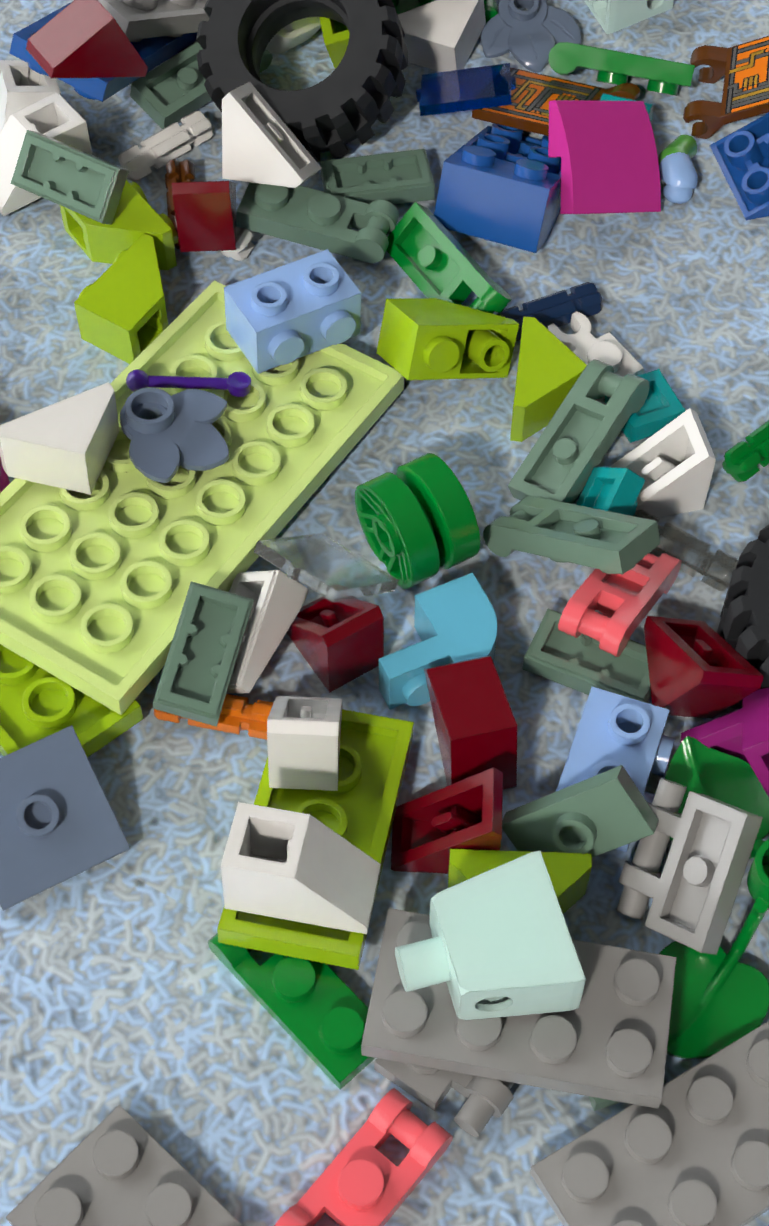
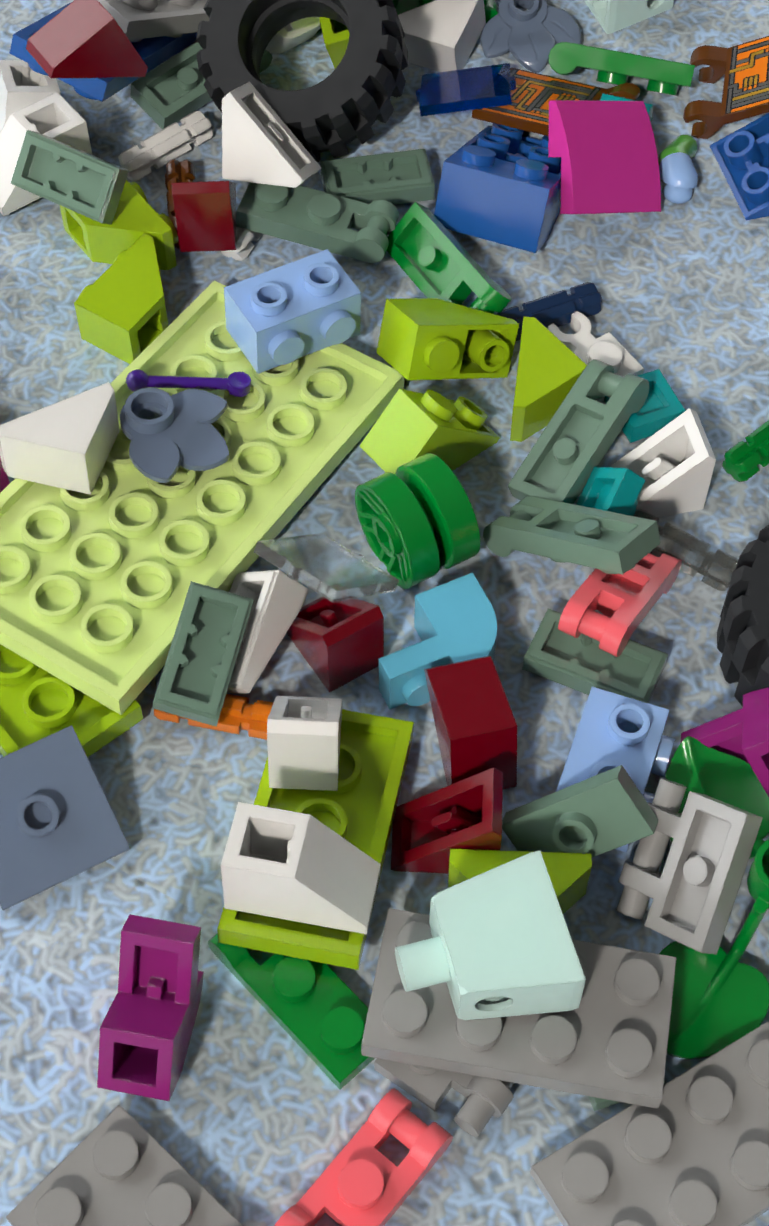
(154, 1009): none -> magenta brick
(428, 424): none -> lime slope
(695, 668): dark red slope -> none

